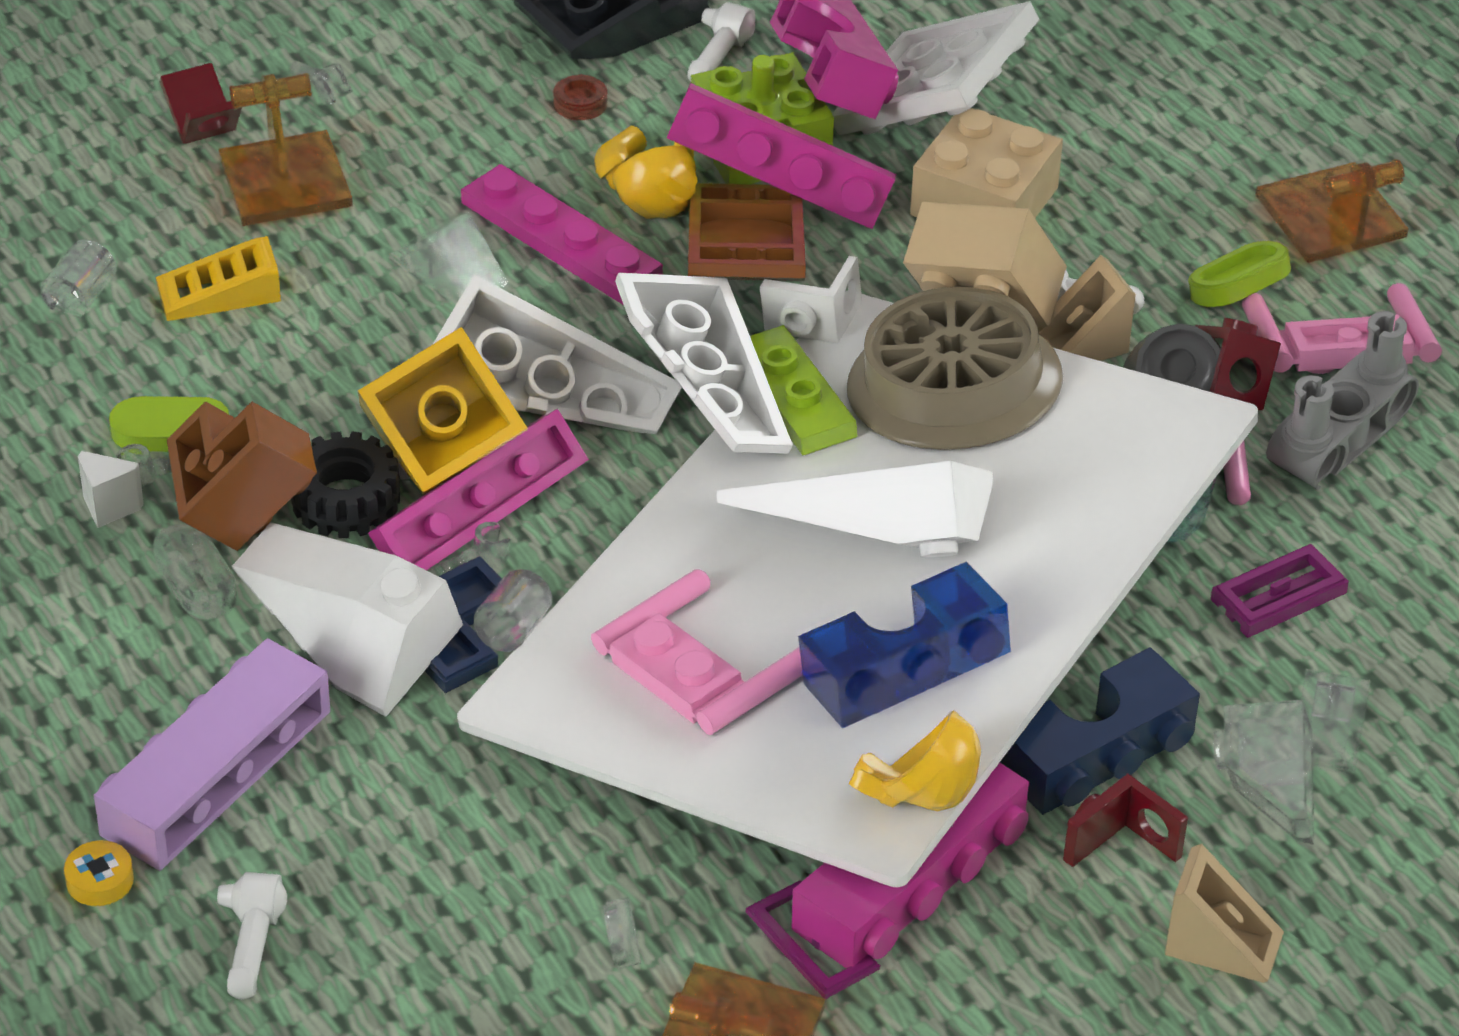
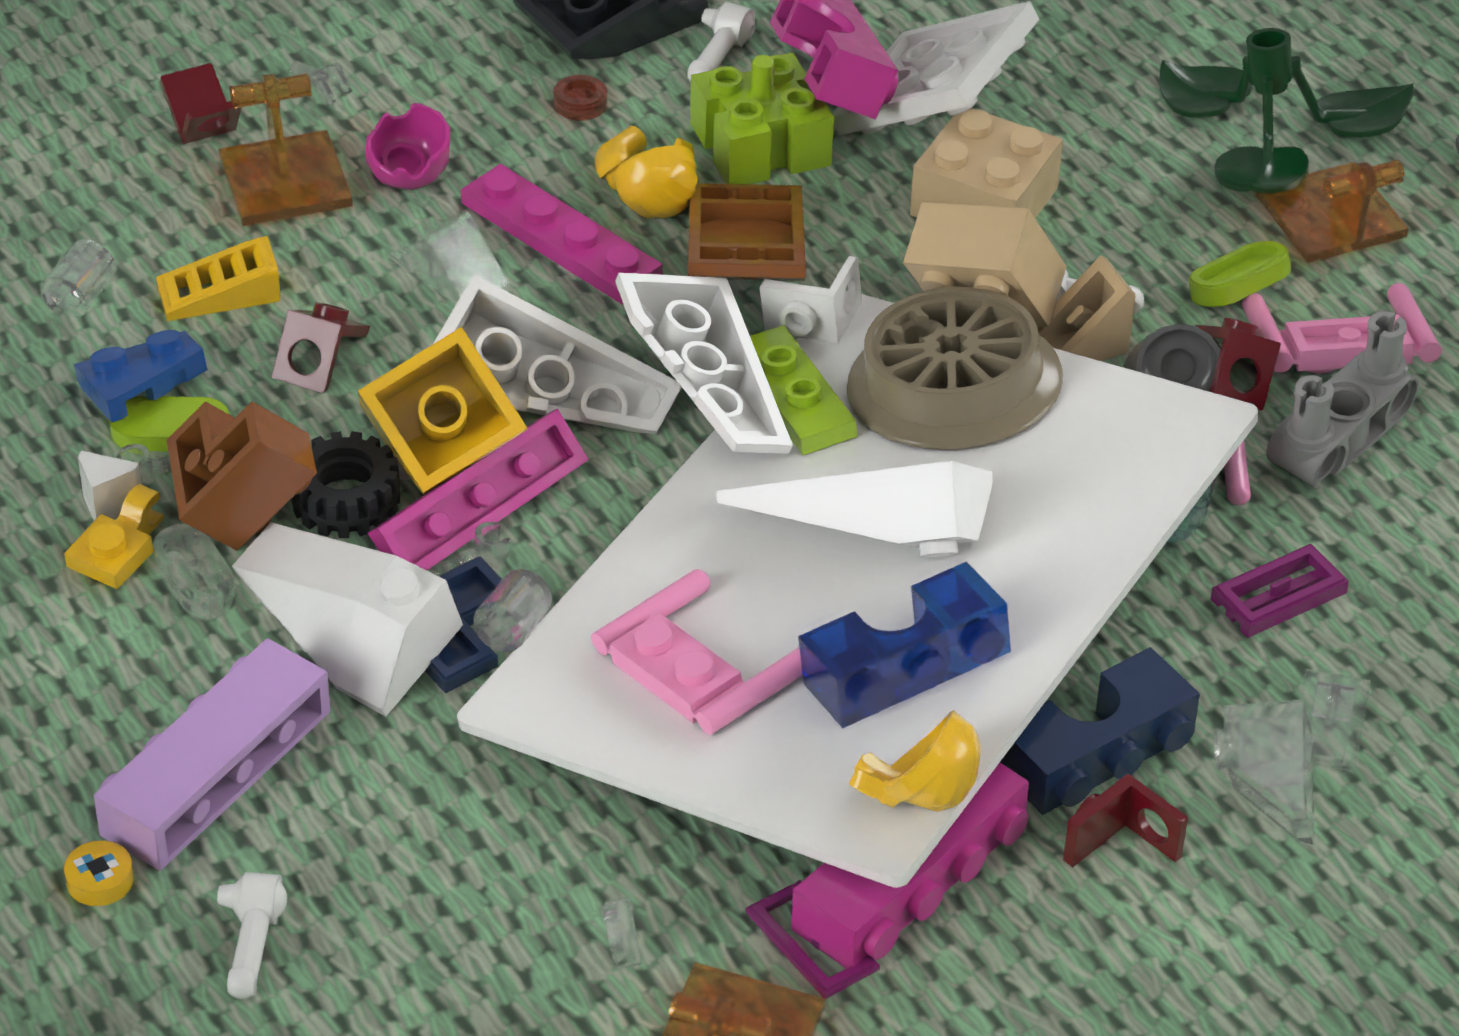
(116, 548): none -> yellow plate
(153, 367): none -> blue wing
(323, 327): none -> bracket
(409, 148): none -> dark pink hair
(781, 156): dark pink plate -> none
(1219, 922): tan slope -> none
(1270, 67): none -> dark green plant

